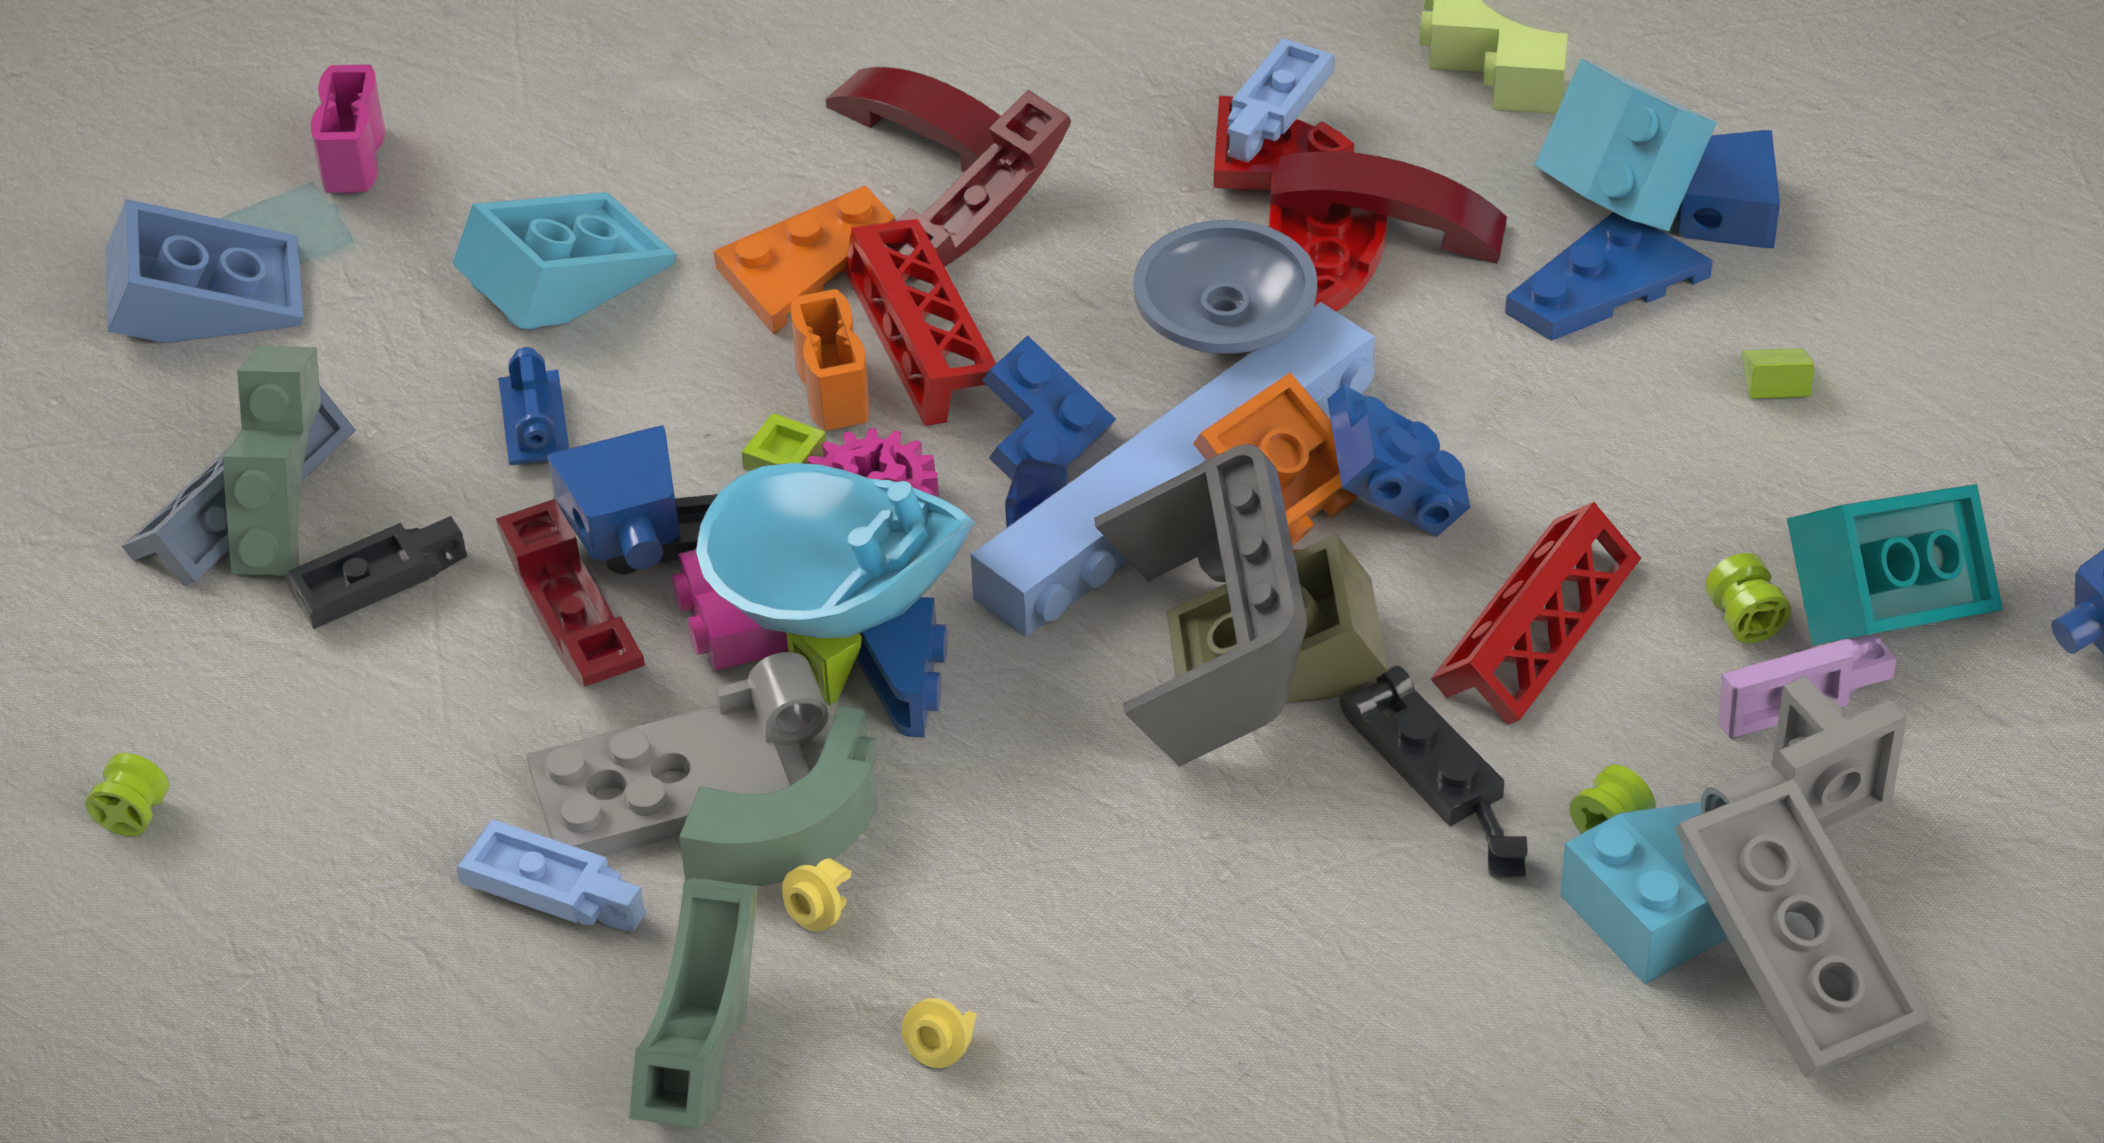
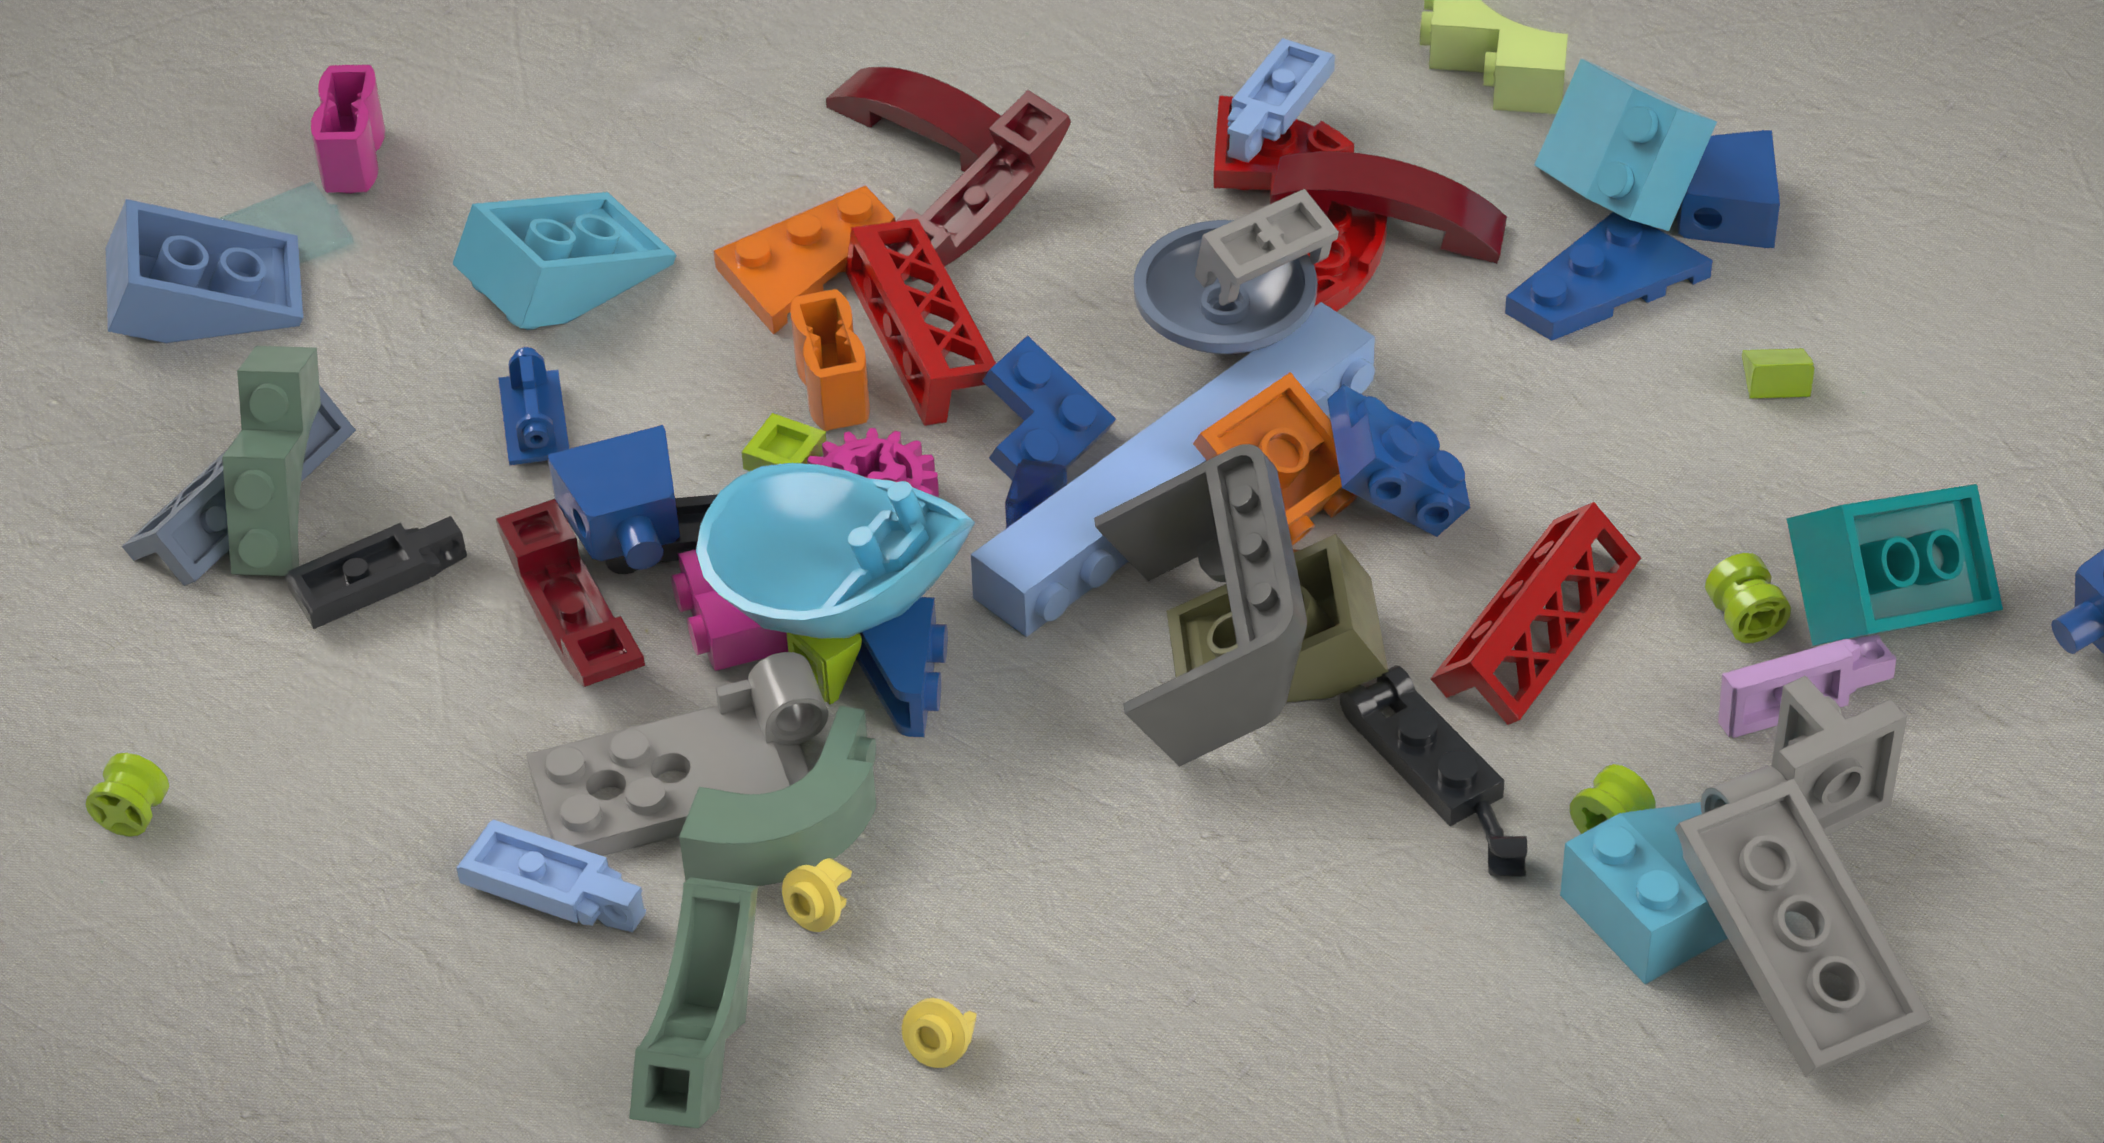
(1264, 243): none -> light grey hinge

